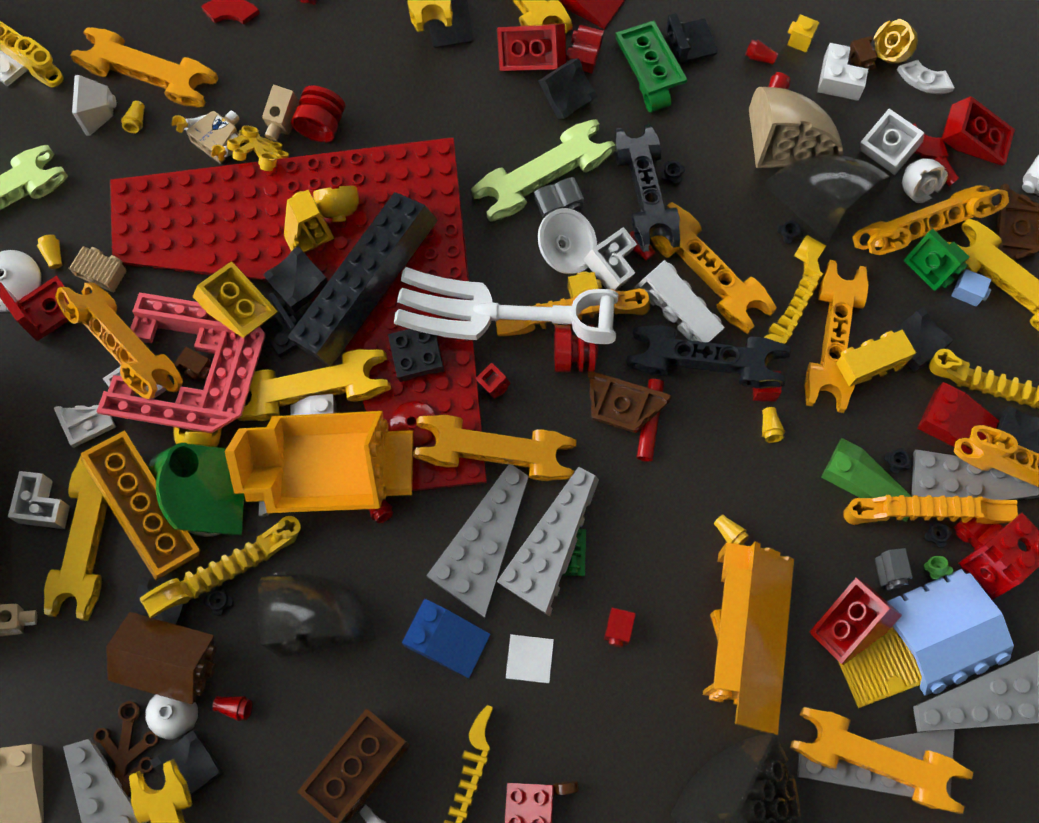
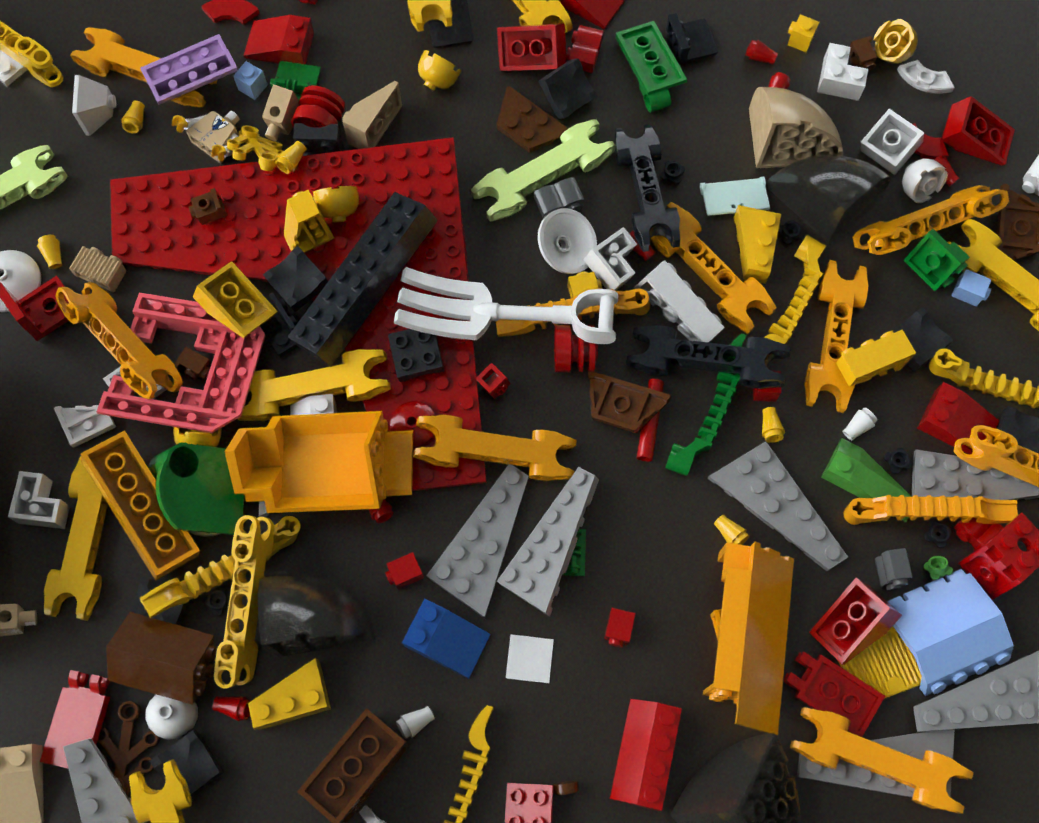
(77, 716): none -> tile
(189, 69): none -> lavender brick
(207, 207): none -> reddish brown brick
(239, 647): none -> yellow piece
(250, 80): none -> light blue brick
(280, 39): none -> red slope
(289, 159): none -> yellow cone
(292, 698): none -> yellow wedge
(296, 76): none -> green hinge
(318, 140): none -> black brick
(372, 116): none -> tan slope
(404, 571): none -> red brick
(414, 722): none -> white cone
(437, 71): none -> yellow cylinder
(527, 123): none -> reddish brown wing
(646, 754): none -> red slope
(682, 457): none -> green piece
(726, 196): none -> light aqua door
(757, 240): none -> yellow wedge
(773, 496): none -> light grey wing
(835, 690): none -> red tile
(860, 423): none -> white cone

